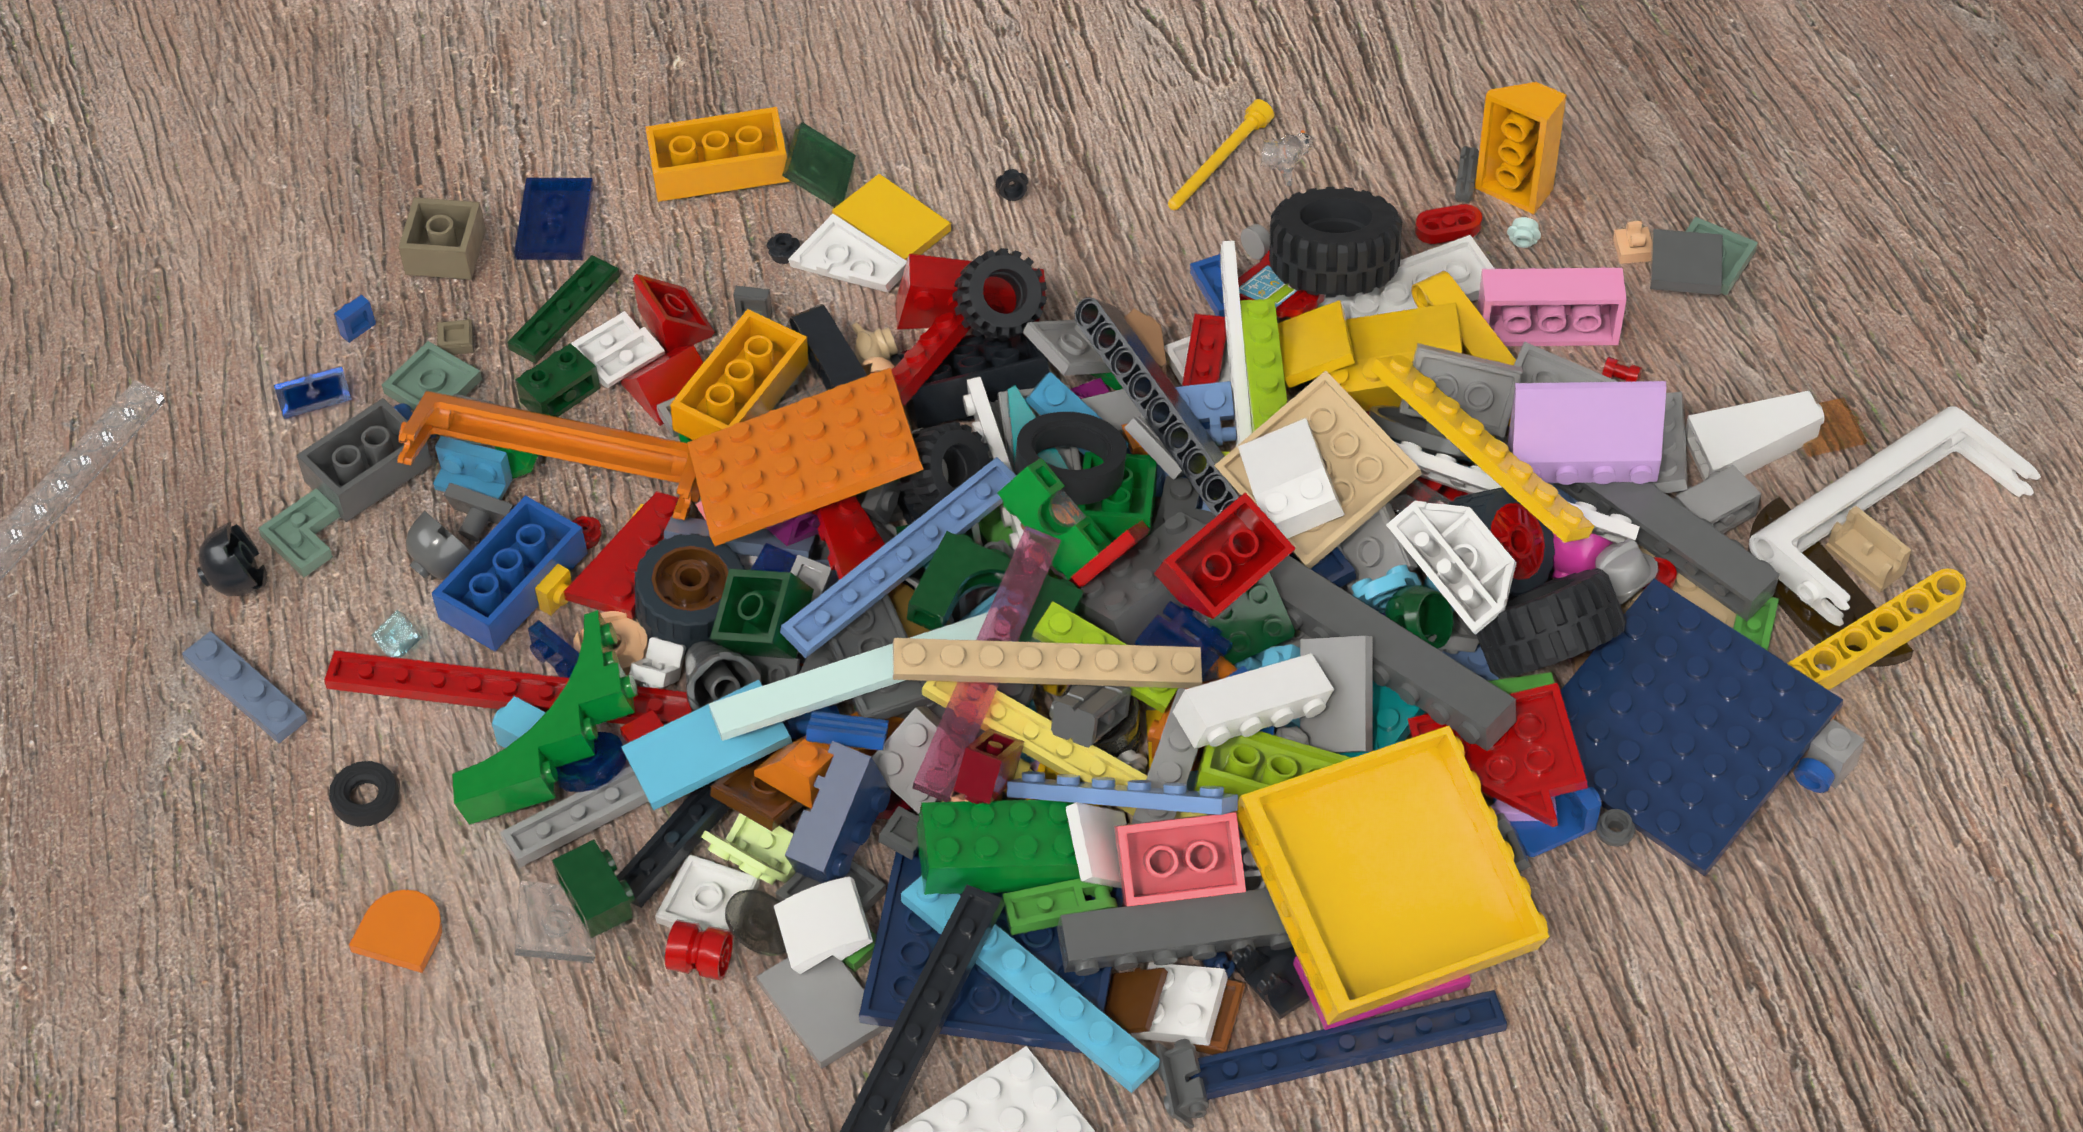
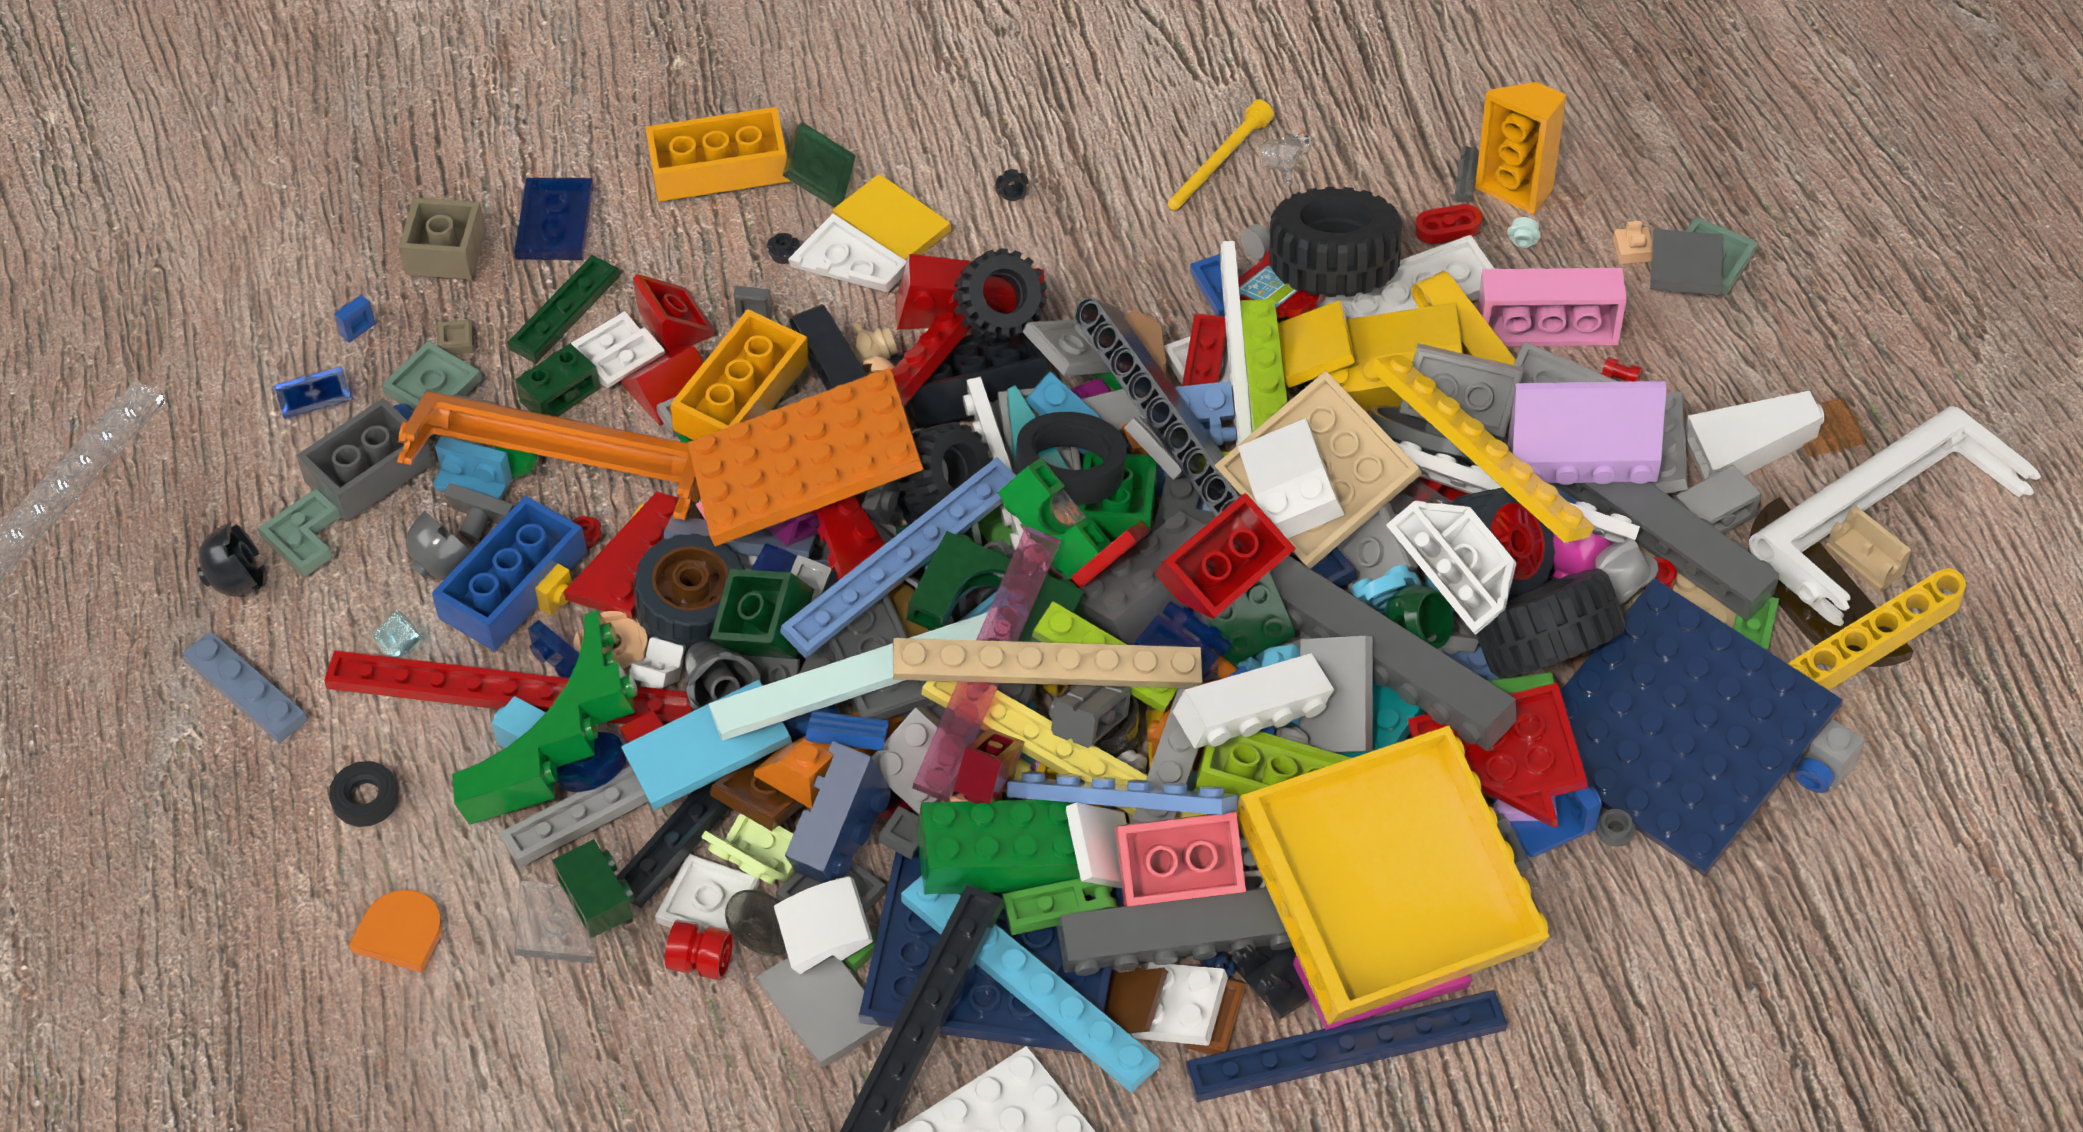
(1184, 1097): dark grey hinge -> none

